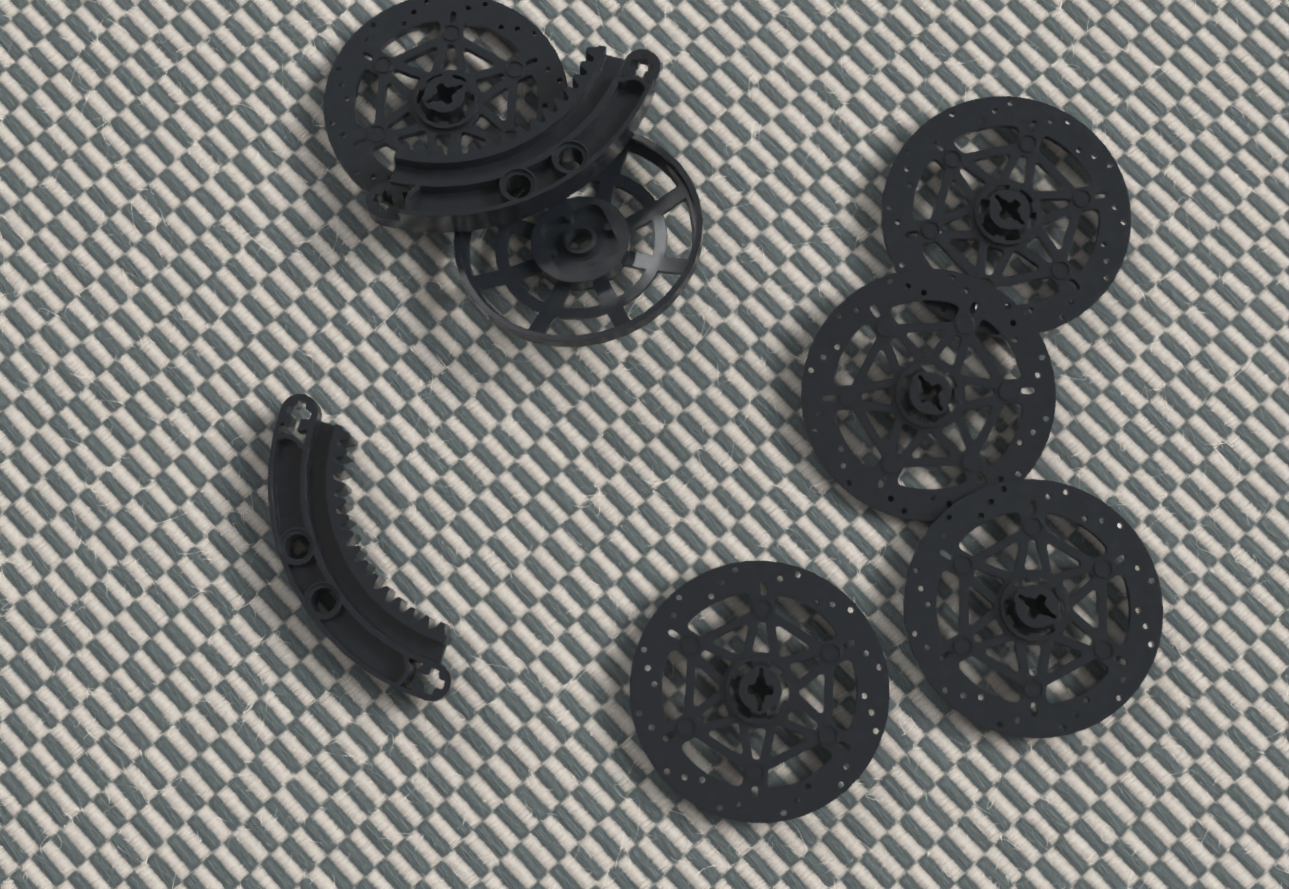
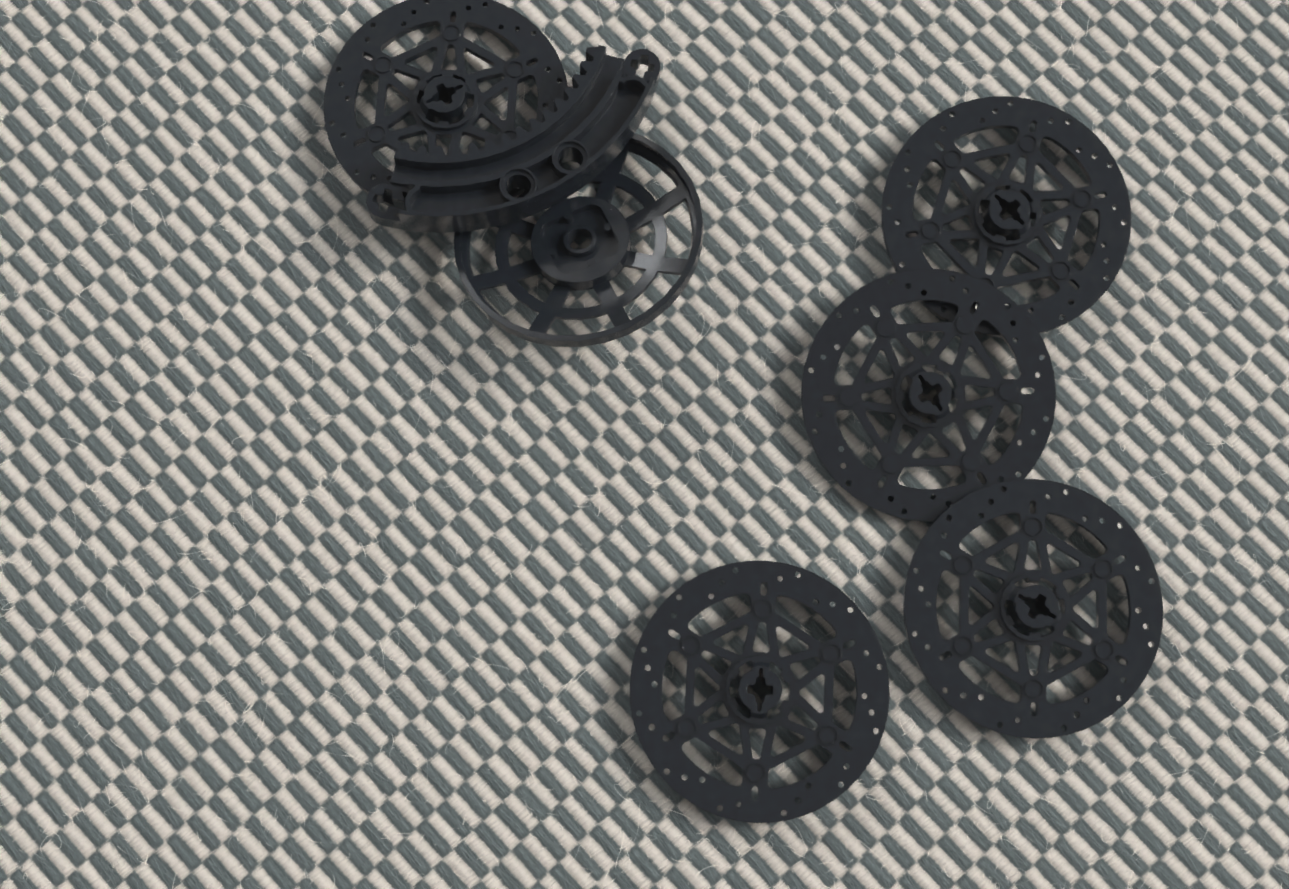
(309, 504): black gear -> none

